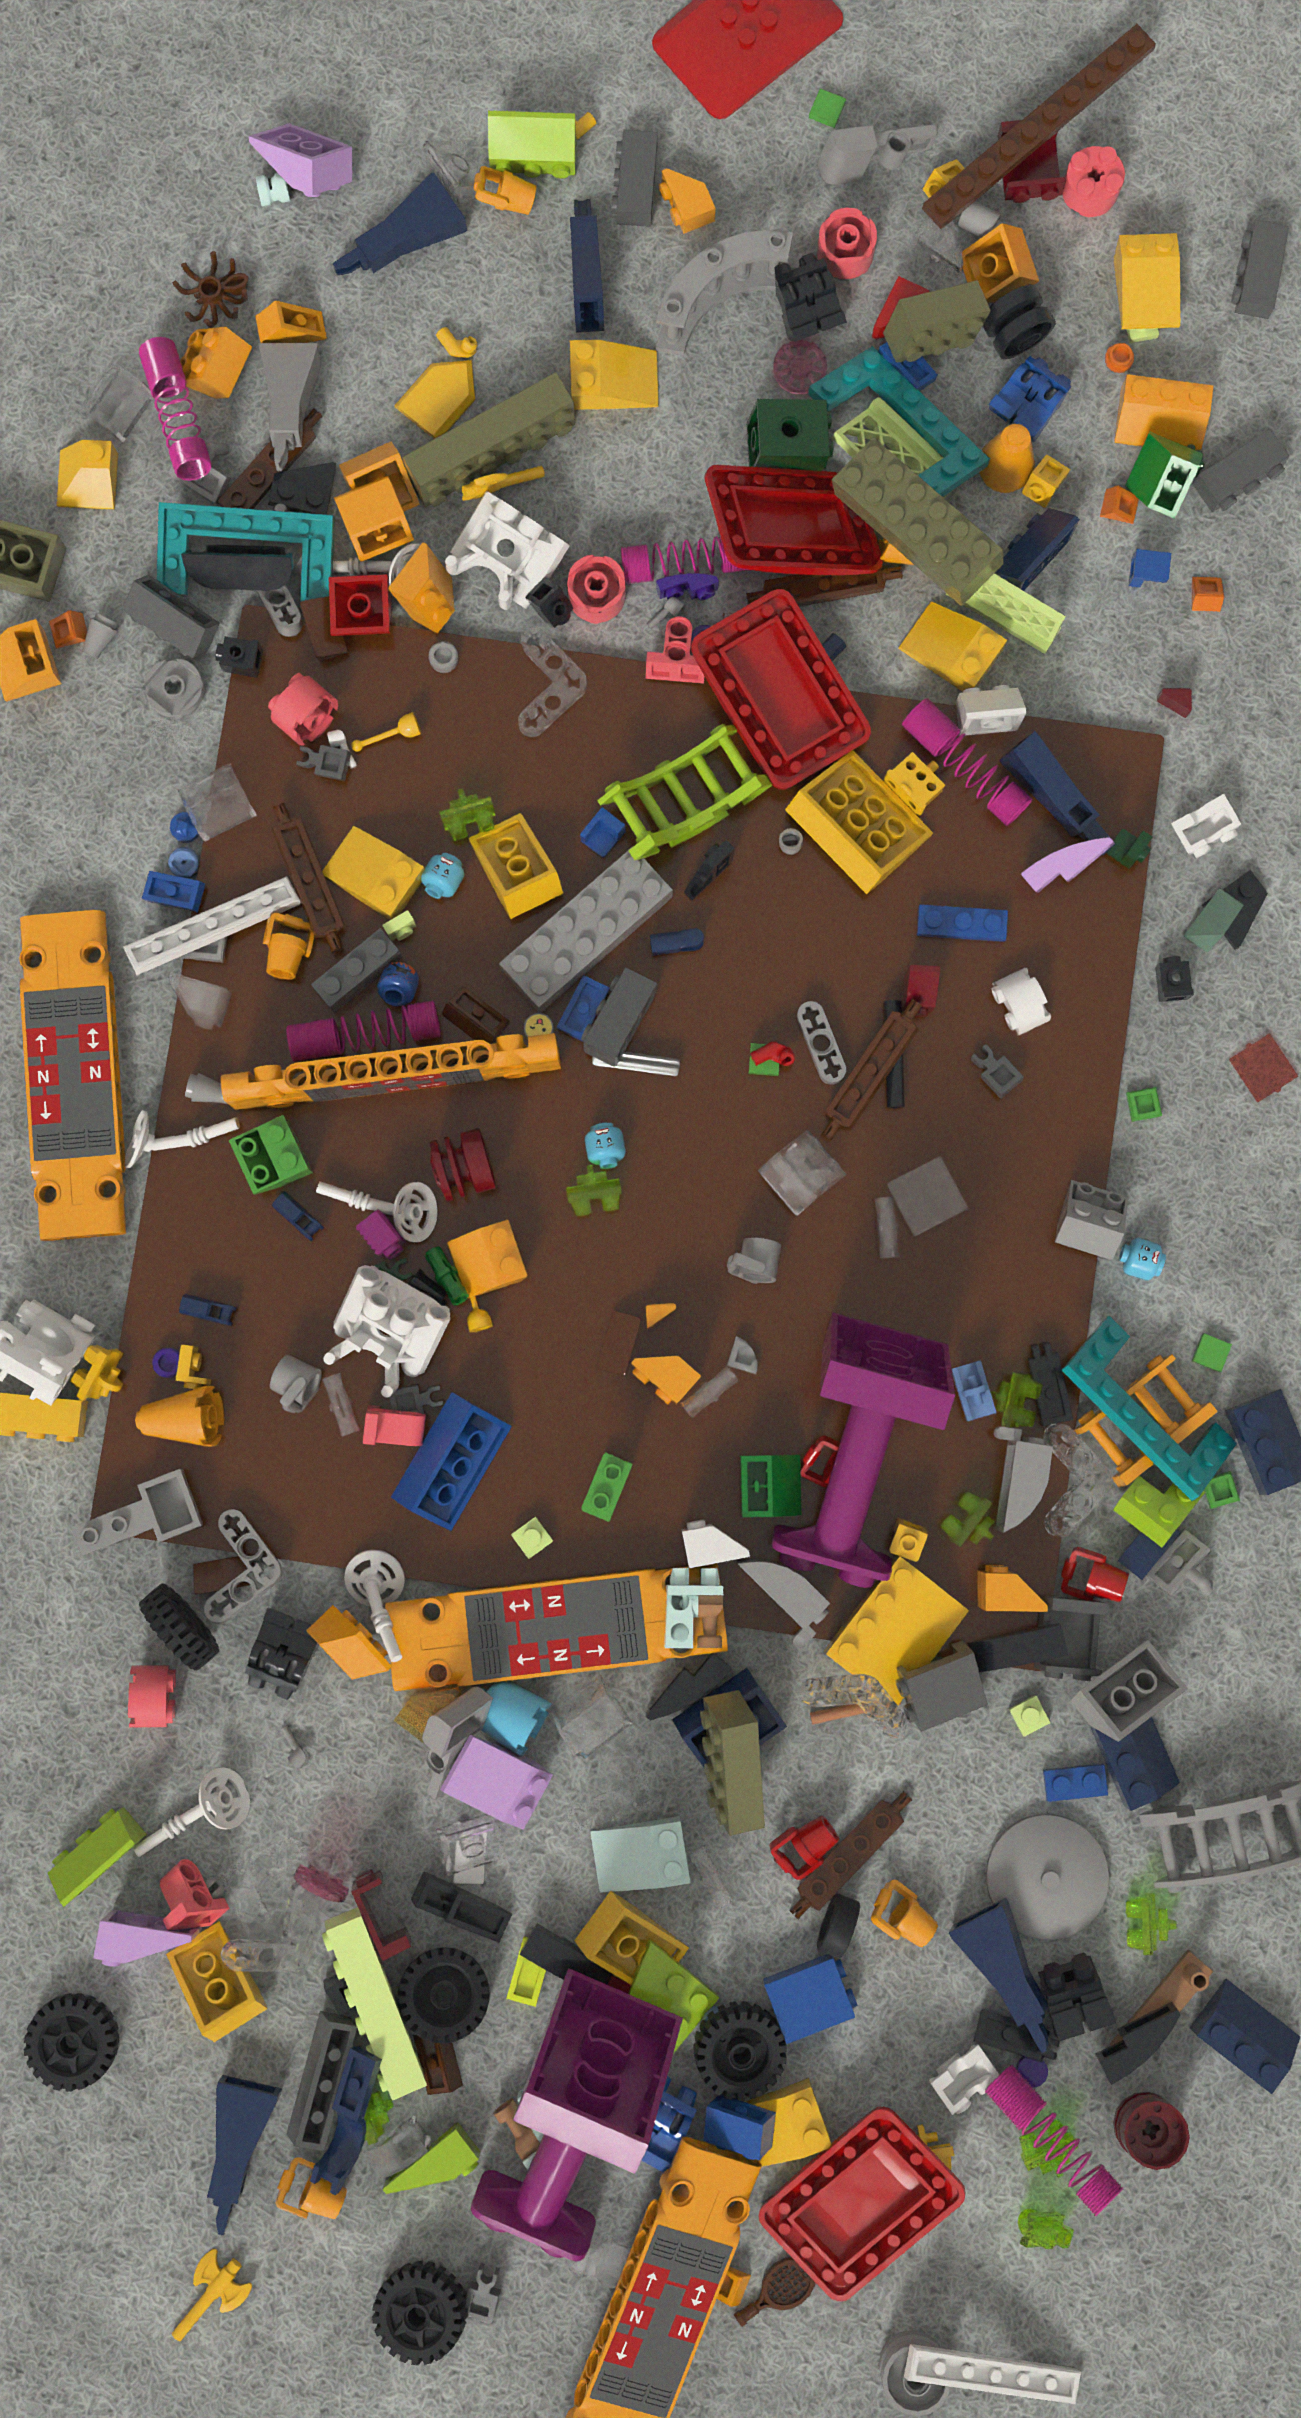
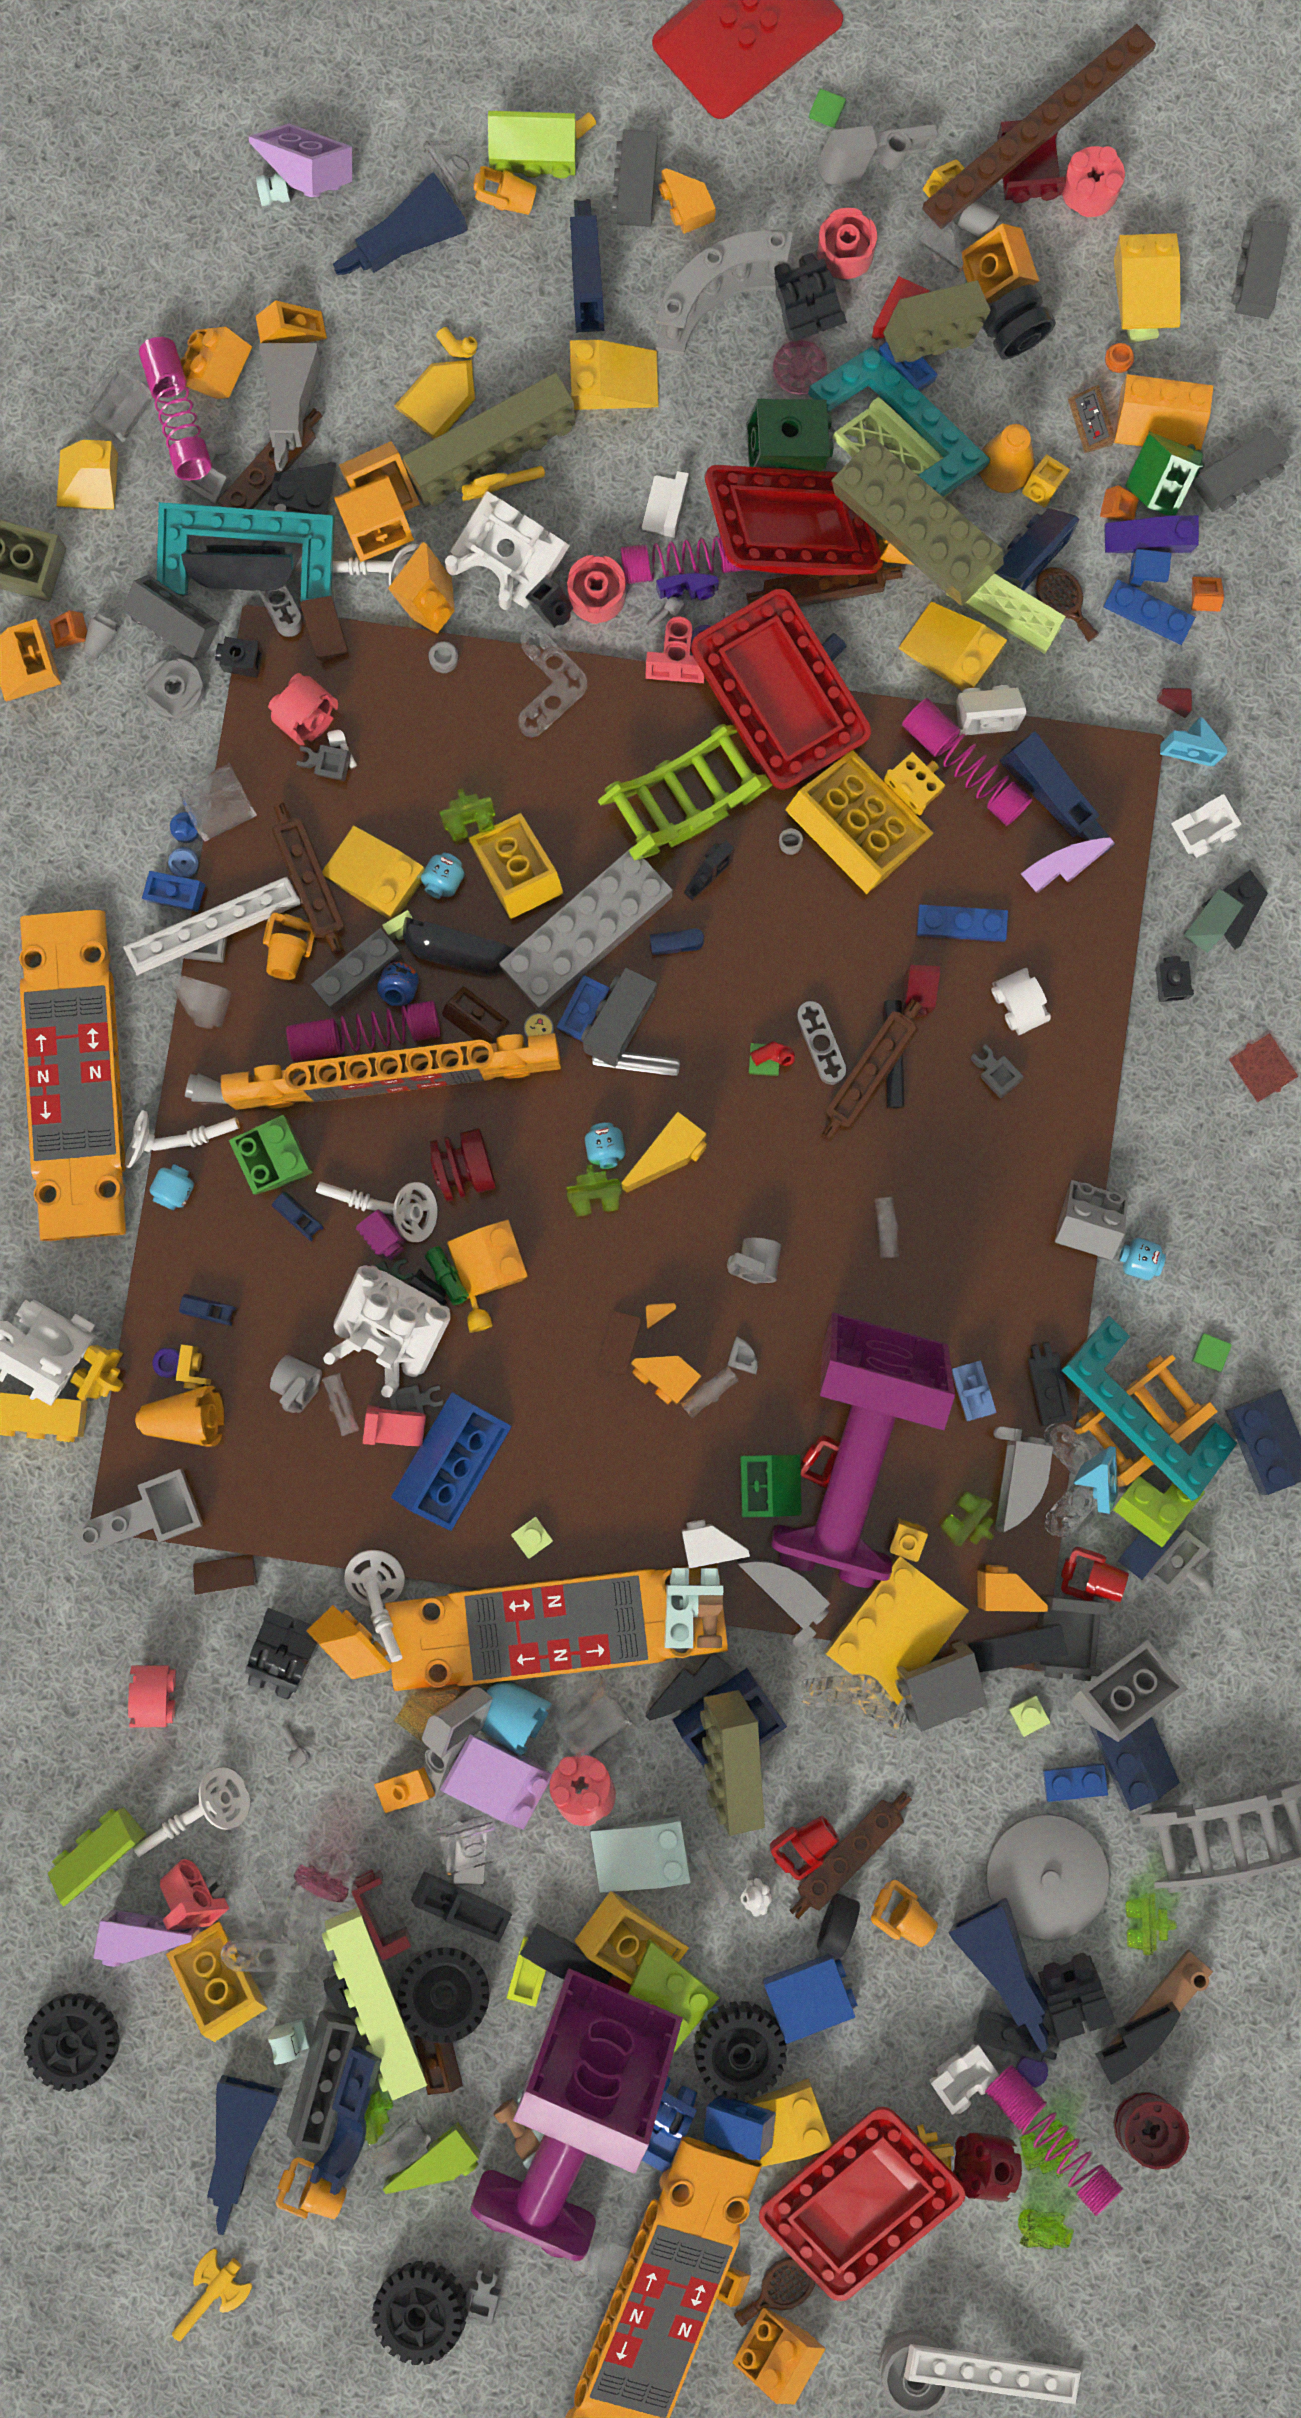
(171, 1187): none -> medium azure head
(179, 1627): black wheel -> none
(213, 292): reddish brown animal -> none
(251, 1575): light grey beam -> none
(288, 2041): none -> light aqua leg
(360, 605): red slope -> none
(404, 1790): none -> light orange plate
(407, 726): yellow hinge -> none
(454, 948): none -> black brick
(592, 1803): none -> coral brick
(602, 832): blue panel -> none
(606, 1486): bright green panel -> none
(665, 504): none -> white panel
(671, 1150): none -> yellow slope
(756, 1897): none -> white plant
(778, 2357): none -> light orange slope
(802, 1172): clear slope -> none
(835, 1713): nougat bar -> none
(927, 1196): clear tile -> none
(987, 2166): none -> dark red brick
(1012, 1399): clear neon green hips -> none
(1039, 386): blue hips -> none
(1083, 624): none -> reddish brown piece
(1092, 419): none -> slope
(1102, 1475): none -> medium azure slope
(1130, 848): dark green bracket -> none
(1143, 1104): bright green tile -> none
(1149, 612): none -> blue plate
(1159, 534): none -> dark purple slope
(1197, 745): none -> medium azure slope
(1221, 1490): bright green tile -> none
(1247, 2035): dark blue slope -> none

